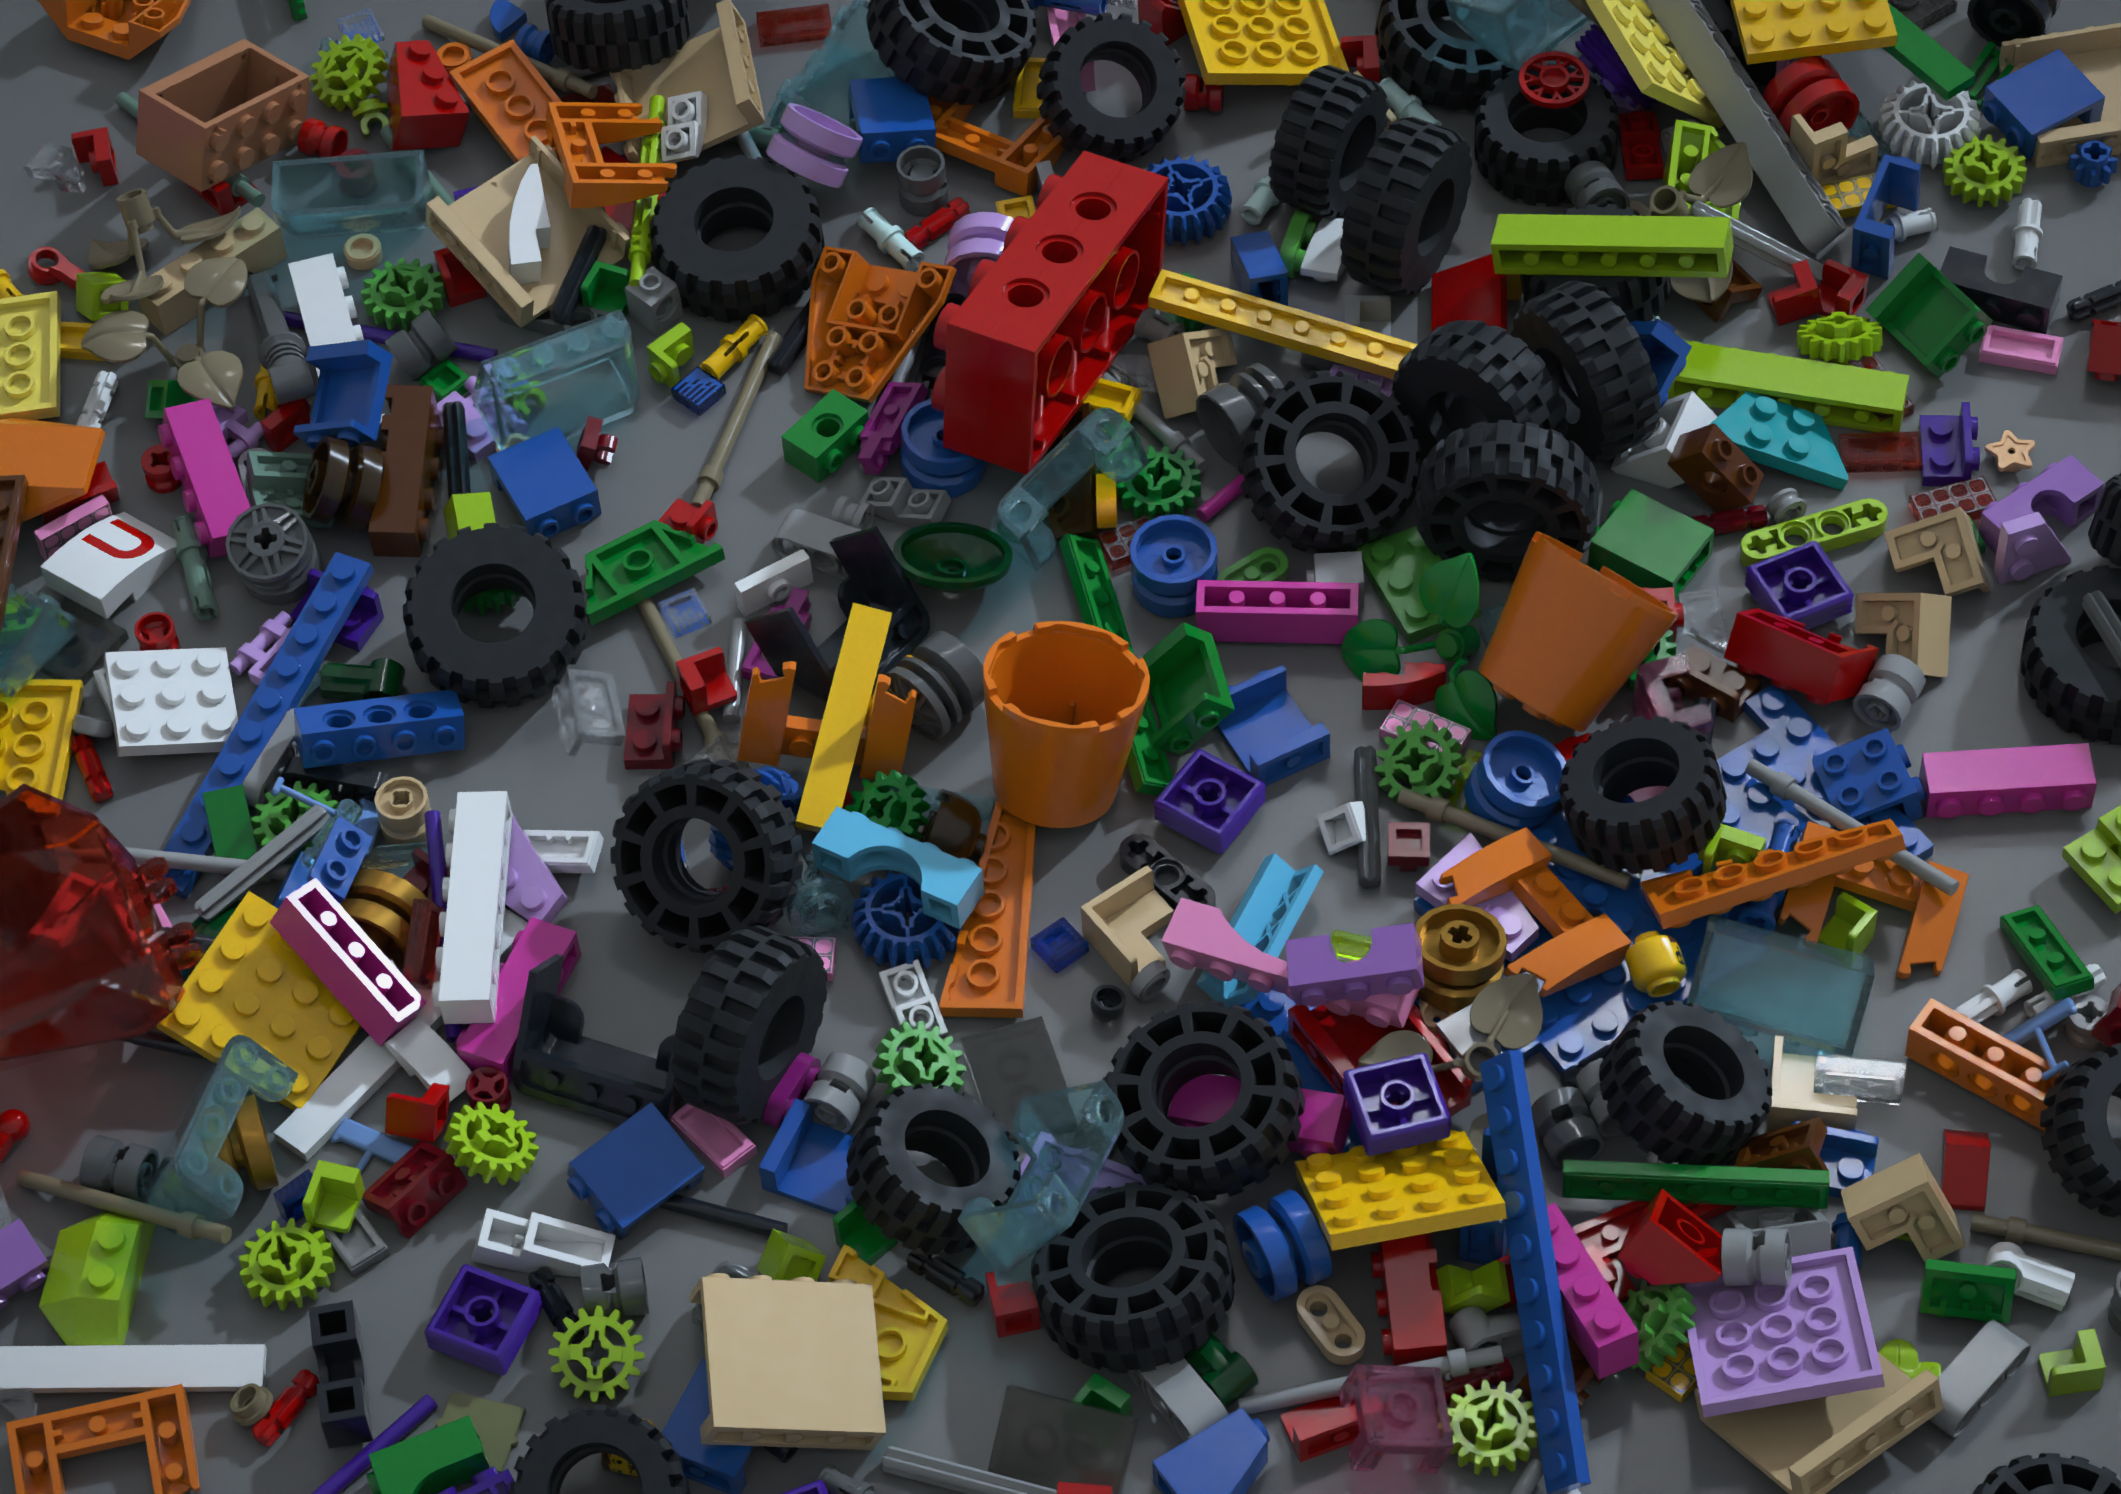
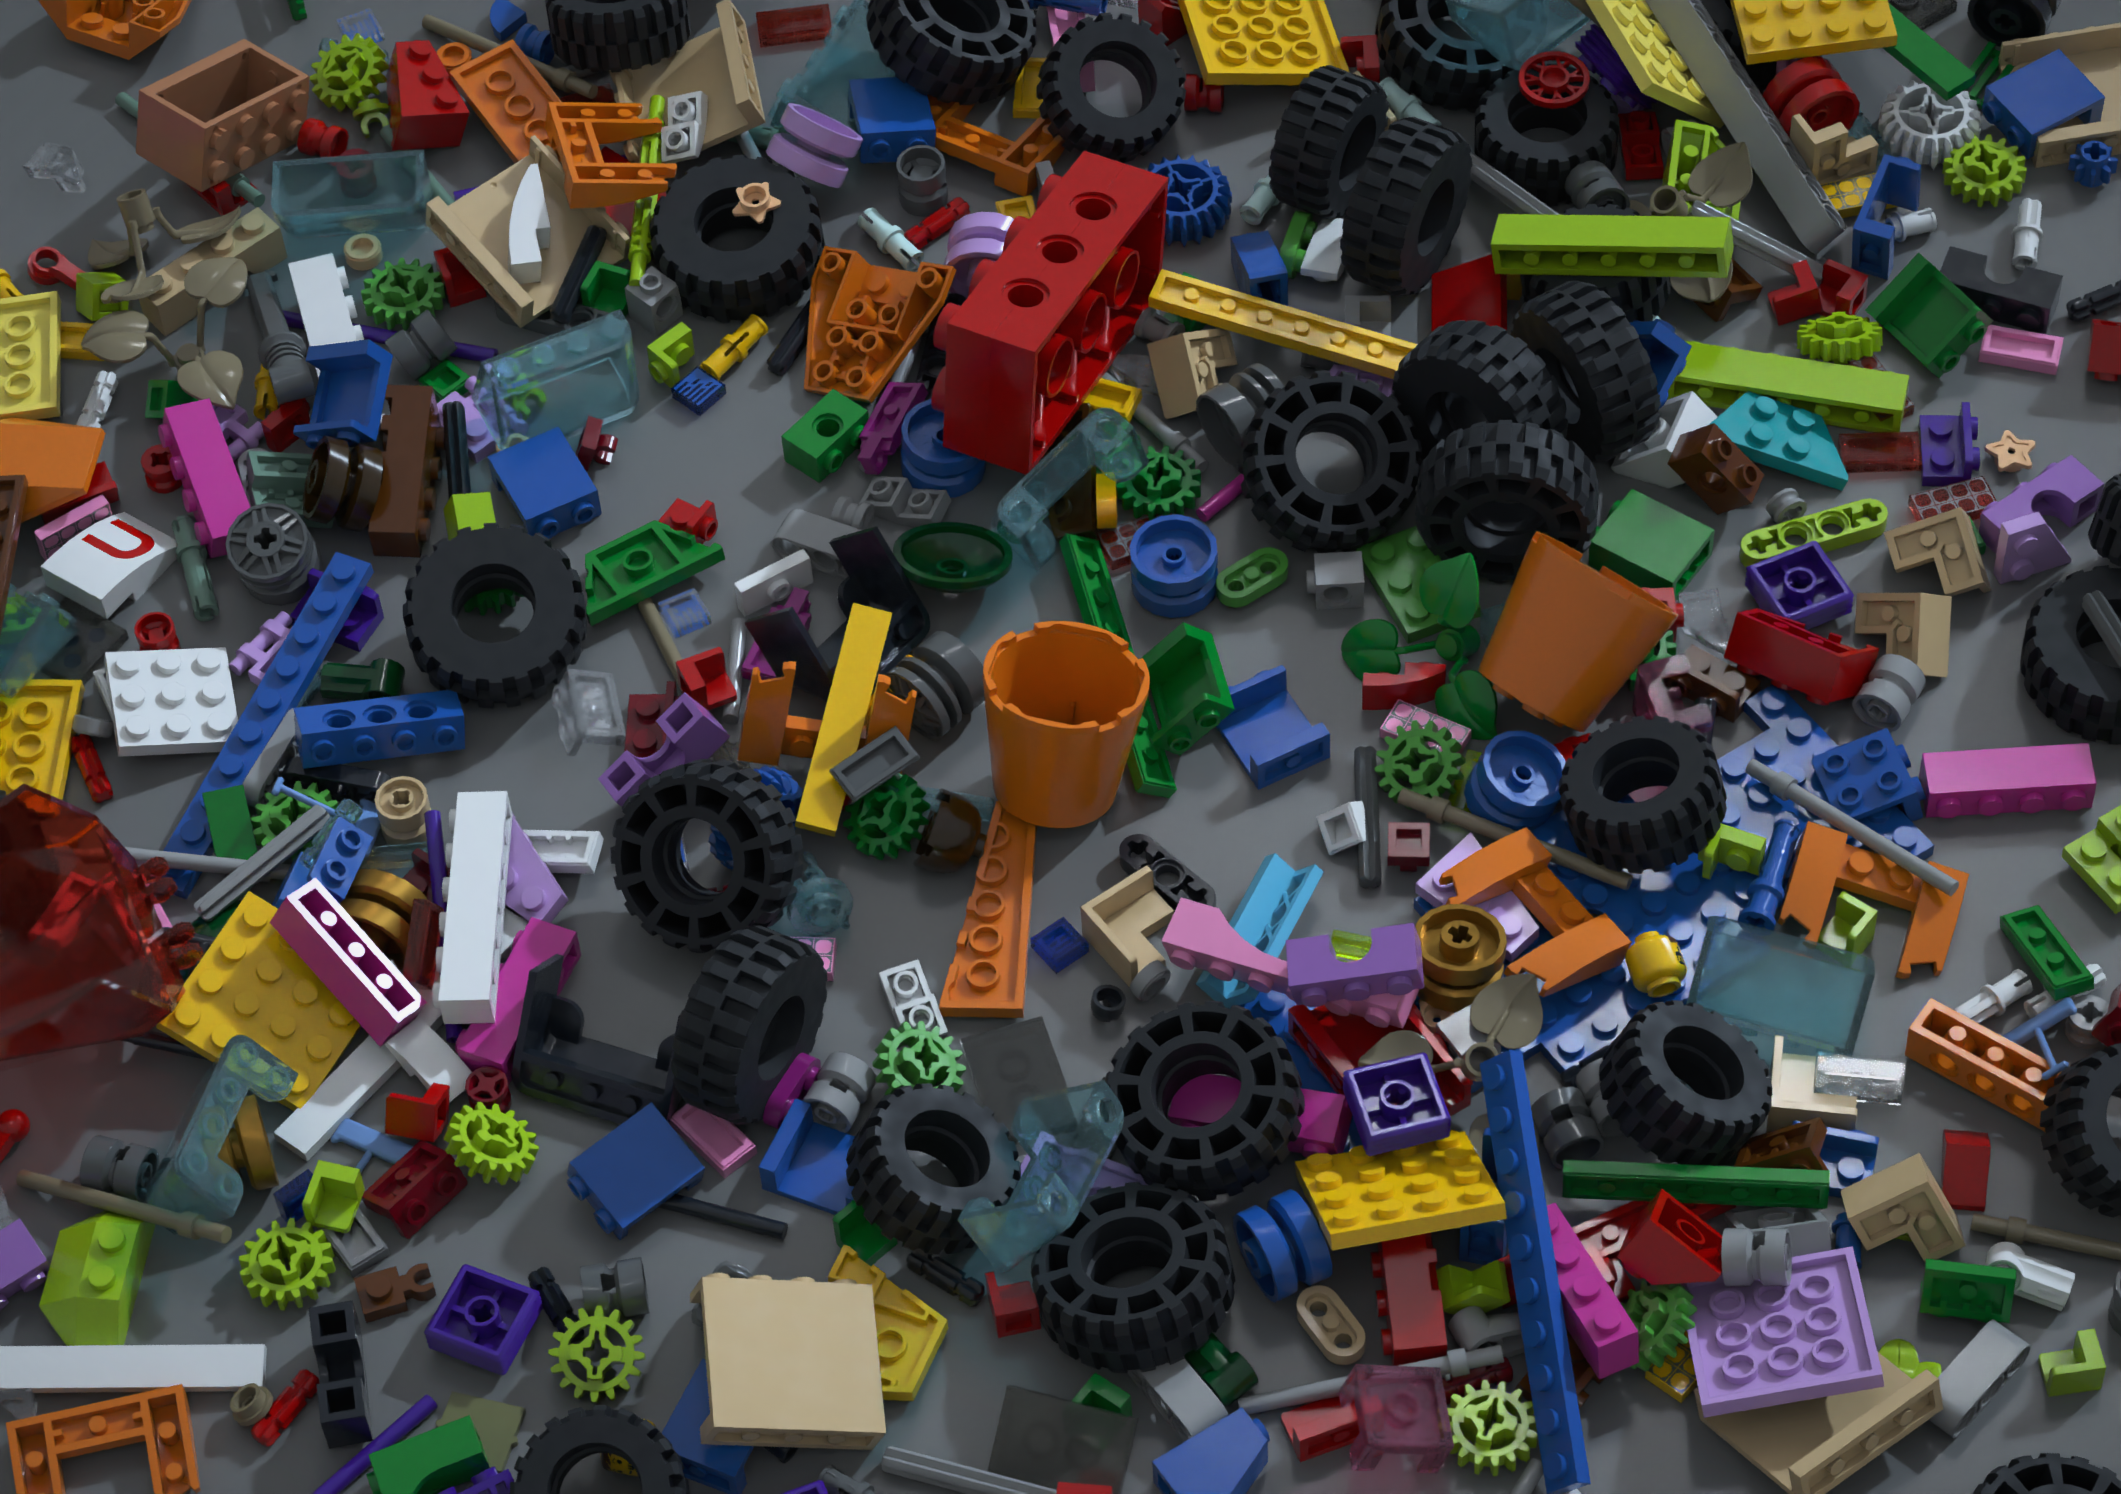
(97, 148): red bracket -> none
(386, 1292): none -> reddish brown plate
(539, 1242): white slope -> none
(690, 736): none -> medium lavender arch
(712, 474): dark tan bar -> none
(751, 193): none -> light nougat plate
(790, 1257): lime panel -> none
(855, 846): medium azure arch -> none
(874, 764): none -> dark grey tile
(882, 927): blue gear -> none
(1209, 801): dark purple brick -> none
(1277, 611): dark pink brick -> none
(1506, 189): none -> light grey axle
(1684, 897): orange wing -> none
(1735, 519): dark red axle -> none

